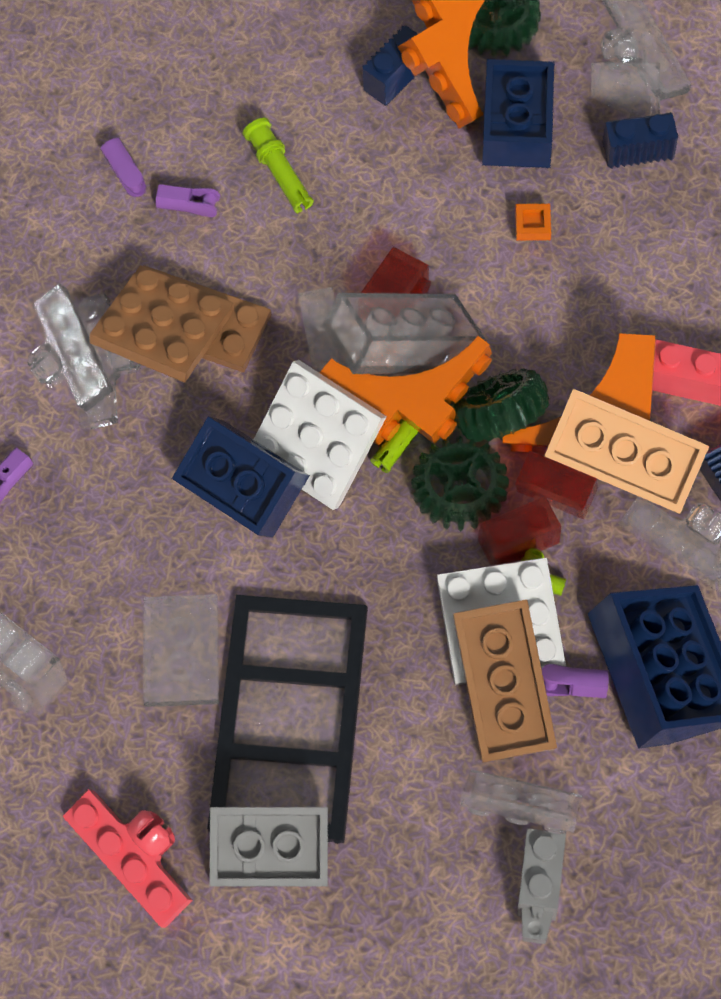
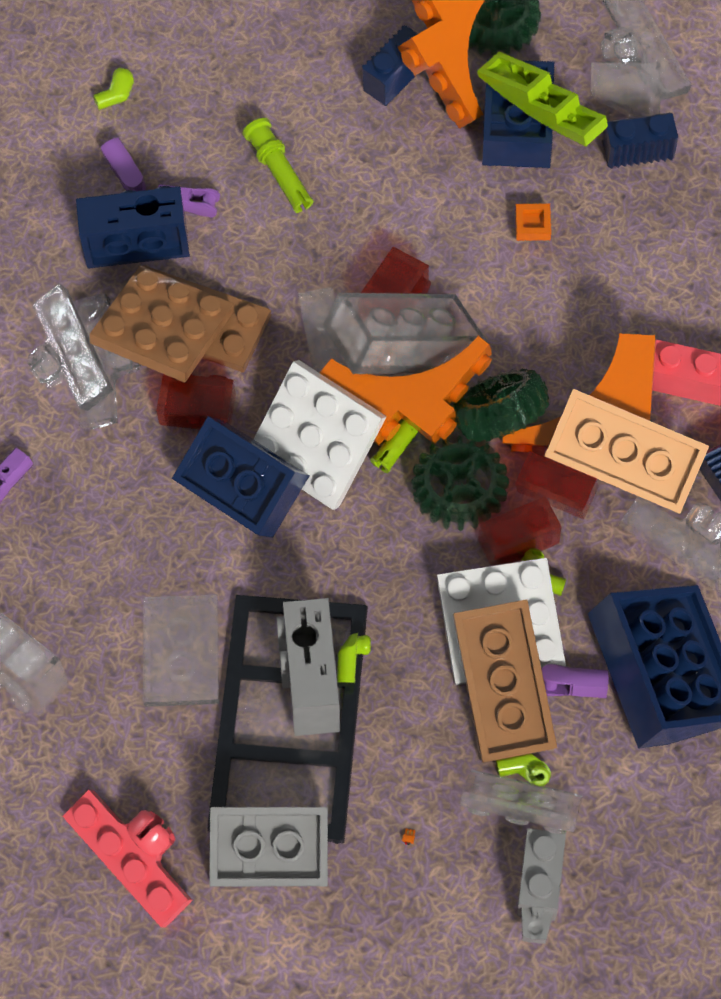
(118, 90): none -> lime arm
(132, 227): none -> dark blue piece
(196, 399): none -> clear red brick
(309, 666): none -> light grey piece
(347, 656): none -> lime arm
(408, 836): none -> orange piece
(527, 766): none -> lime arm
(541, 99): none -> lime slope

